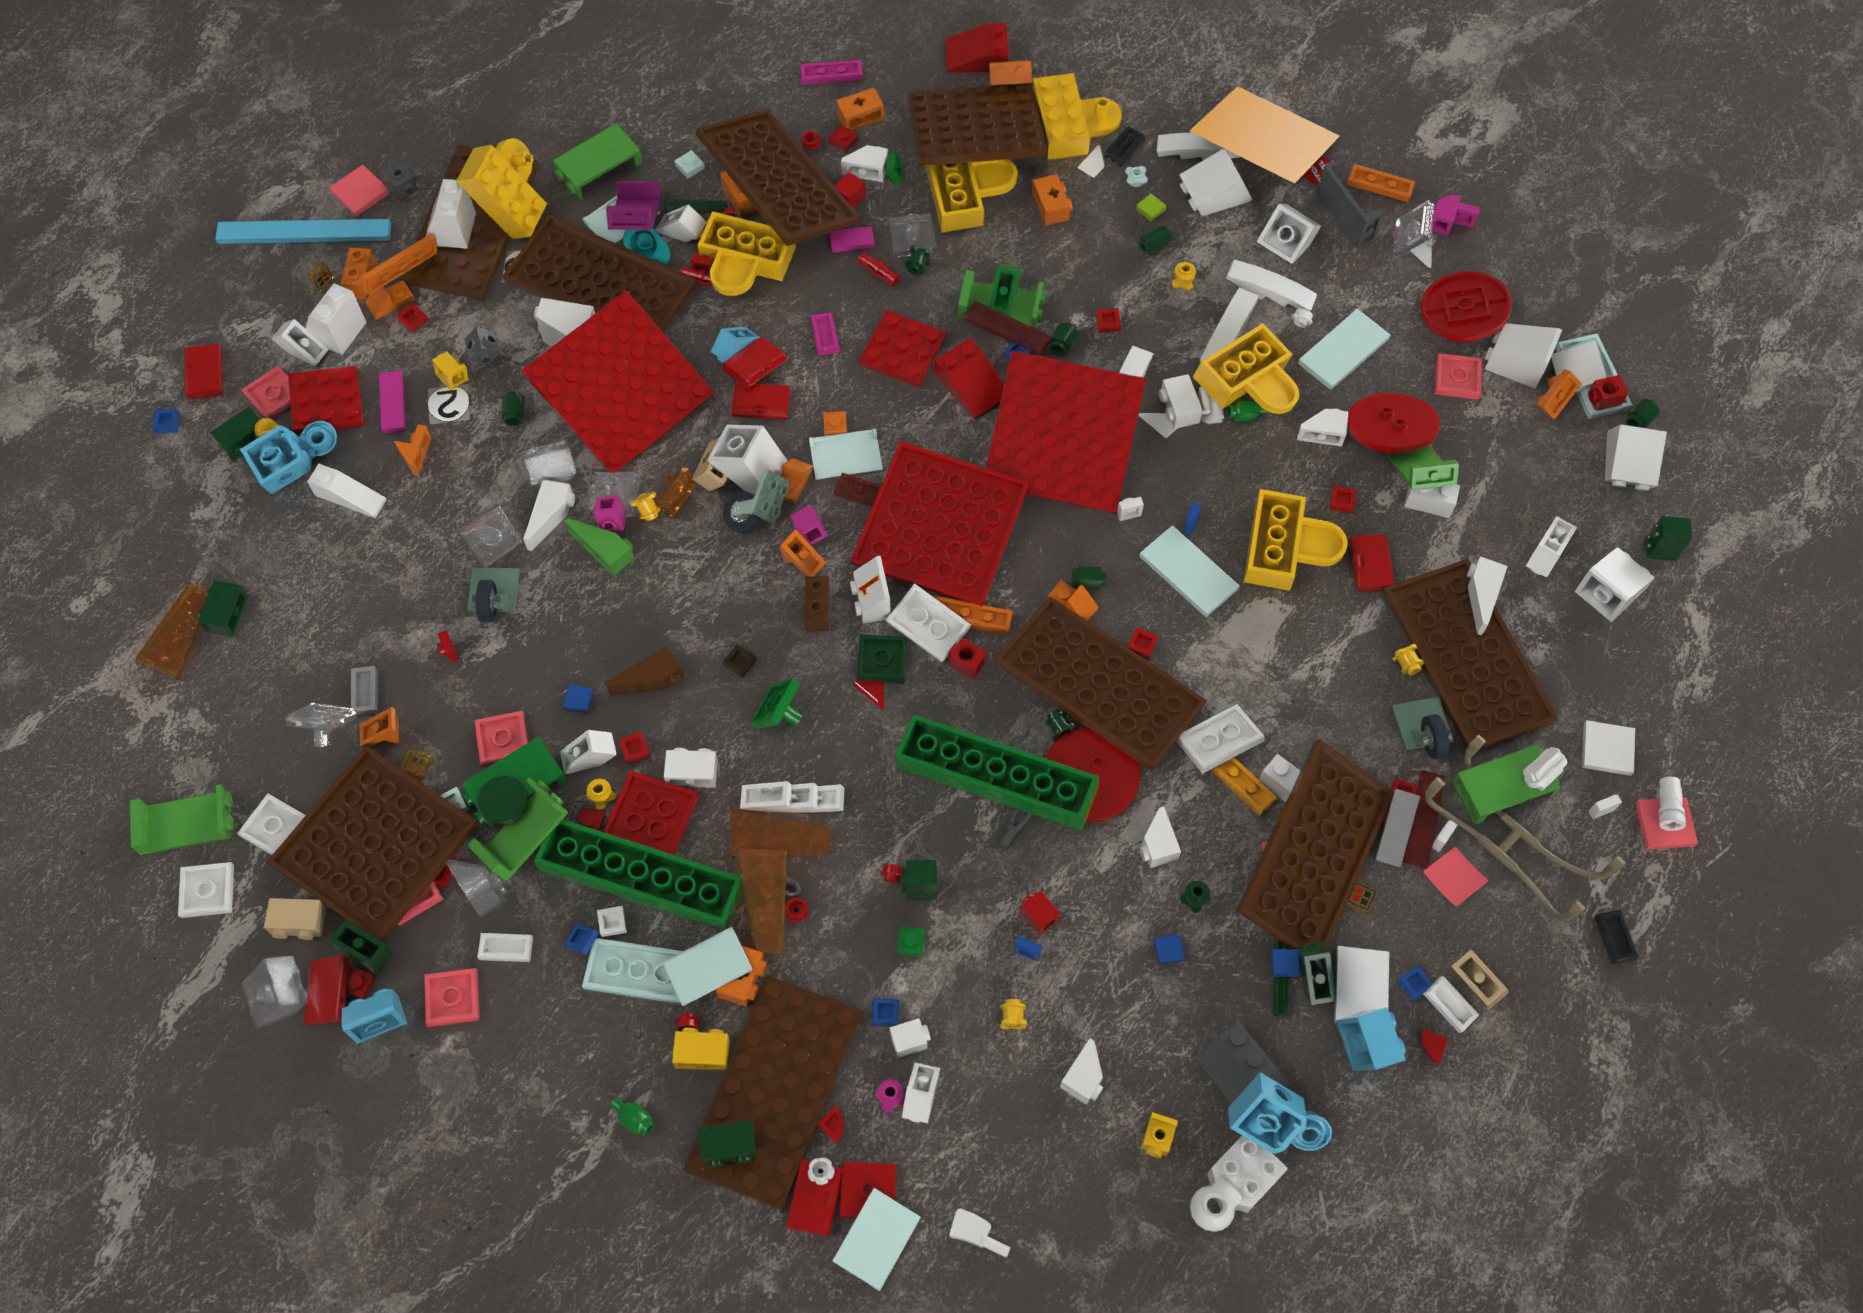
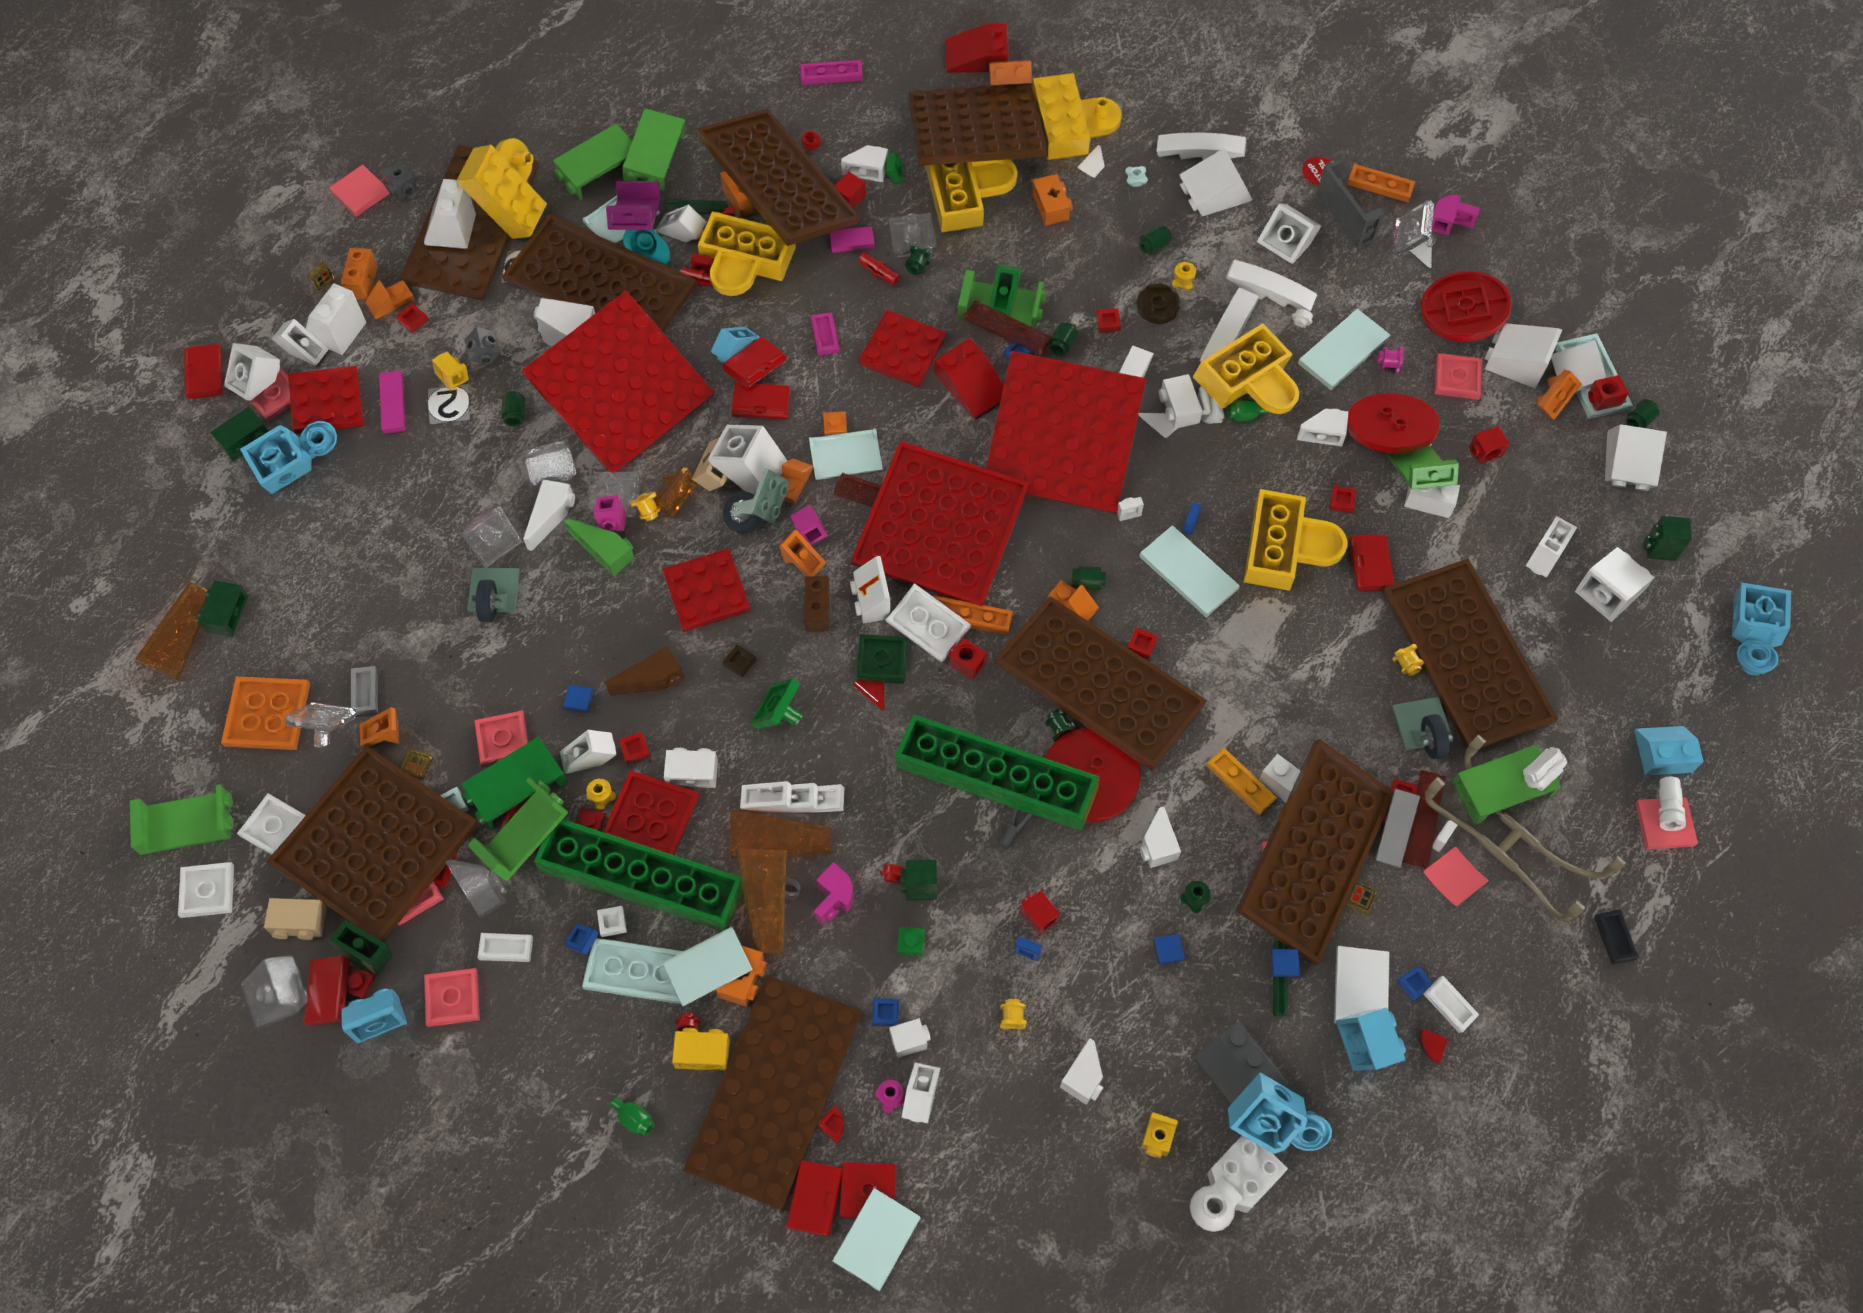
(166, 421): blue tile -> none
(250, 370): none -> white slope
(260, 711): none -> orange plate
(263, 426): yellow tile -> none
(303, 231): medium azure tile -> none
(345, 491): white slope -> none
(399, 264): orange tile -> none
(415, 451): orange slope -> none
(446, 646): red plate -> none
(503, 800): dark green tile -> none
(653, 147): none -> bright green panel
(689, 164): light aqua plate -> none
(706, 589): none -> red plate
(727, 1143): dark green brick -> none
(796, 903): red plate -> none
(821, 1163): white plate -> none
(839, 893): none -> dark pink brick
(843, 138): red plate -> none
(860, 109): orange brick -> none
(975, 1230): white piece -> none
(1116, 156): black tile -> none
(1150, 207): lime tile -> none
(1158, 304): none -> dark brown tile
(1220, 738): white tile -> none
(1265, 134): light orange sticker -> none
(1317, 973): dark green brick -> none
(1390, 358): none -> dark pink brick
(1480, 979): tan brick -> none
(1483, 590): white slope -> none
(1489, 445): none -> red brick
(1605, 806): white tile -> none
(1608, 748): white tile -> none
(1668, 750): none -> medium azure slope
(1760, 624): none -> medium azure brick

